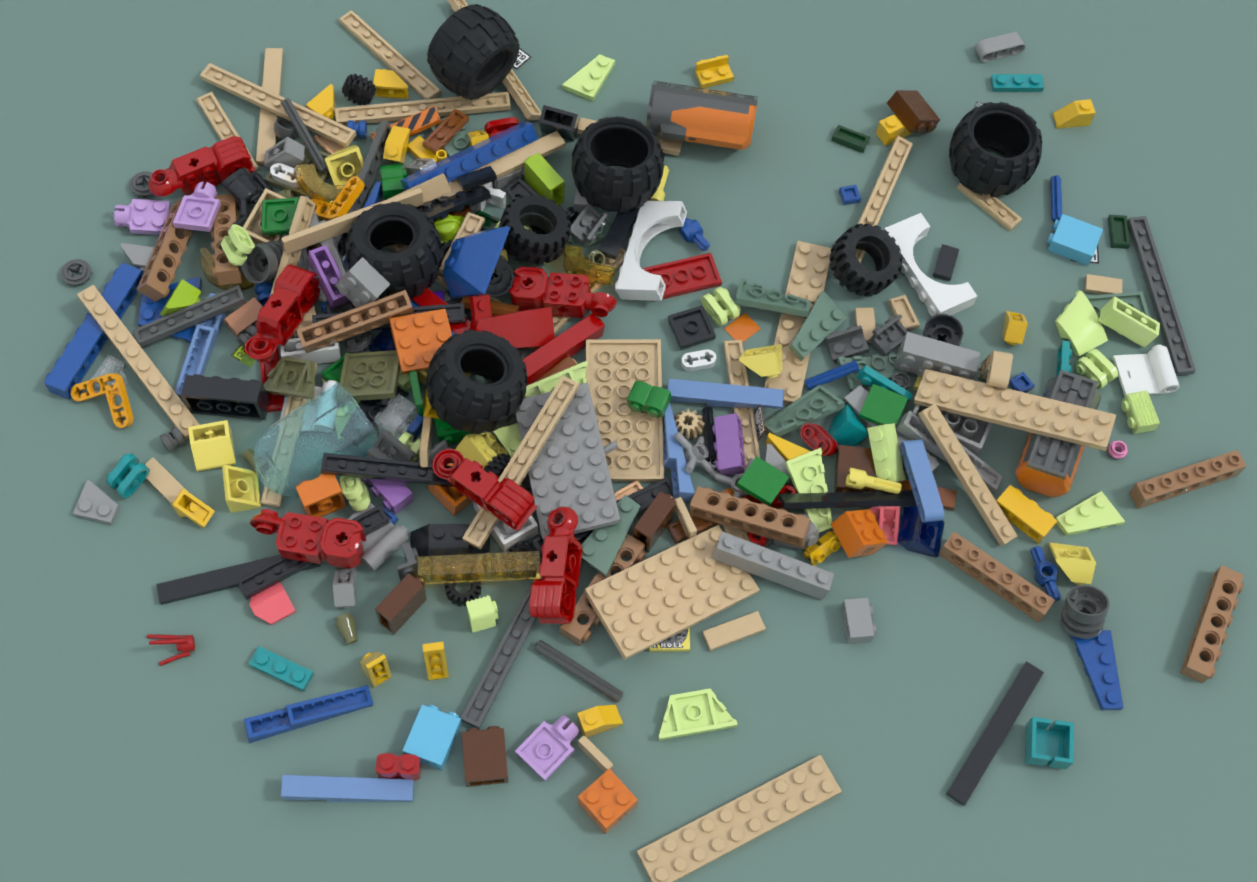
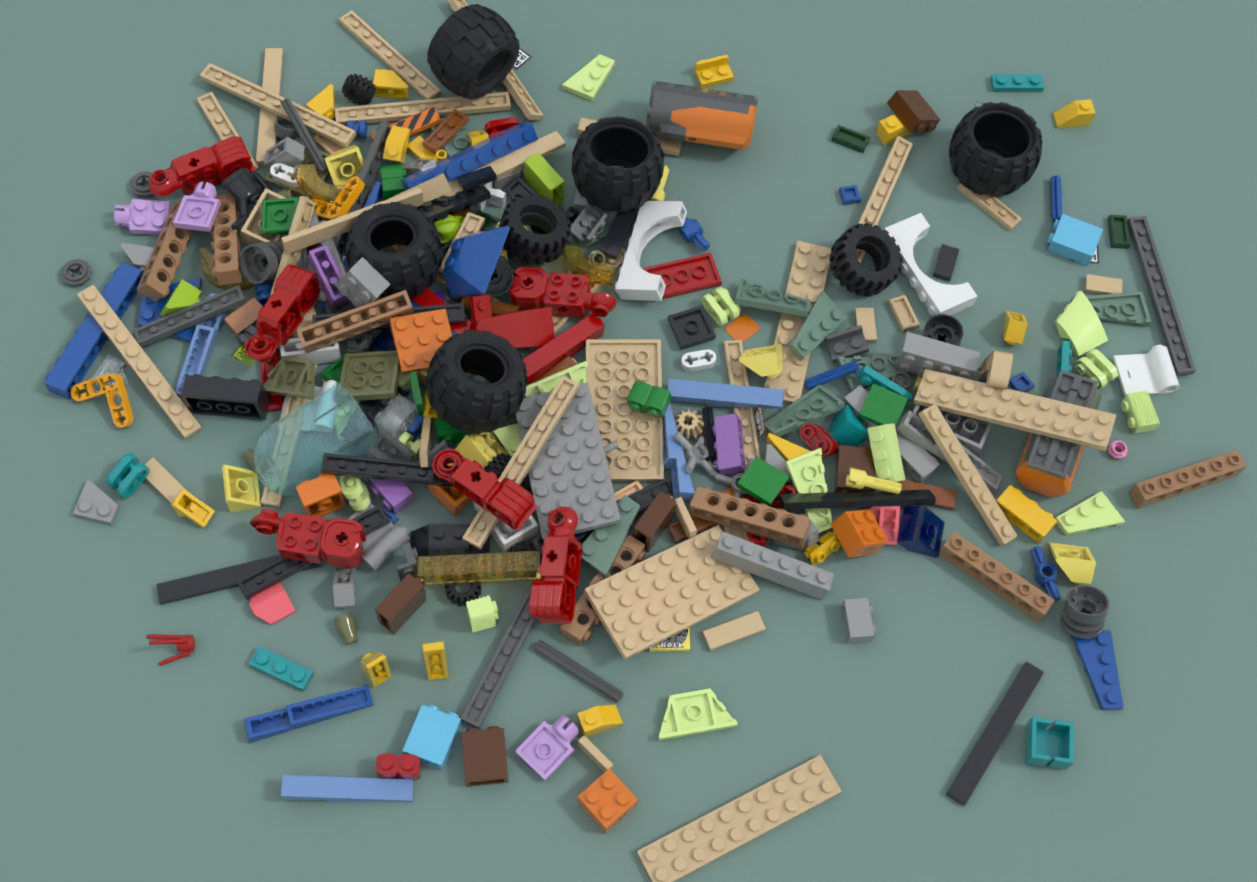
(172, 439): dark grey wheel -> none
(212, 445): light yellow slope -> none
(237, 245): yellowish green brick -> none
(559, 120): black brick -> none
(888, 336): dark grey bracket -> none
(922, 481): medium blue beam -> none
(999, 47): light grey beam -> none
(1129, 322): yellowish green brick -> none
(1193, 665): medium nougat brick -> none

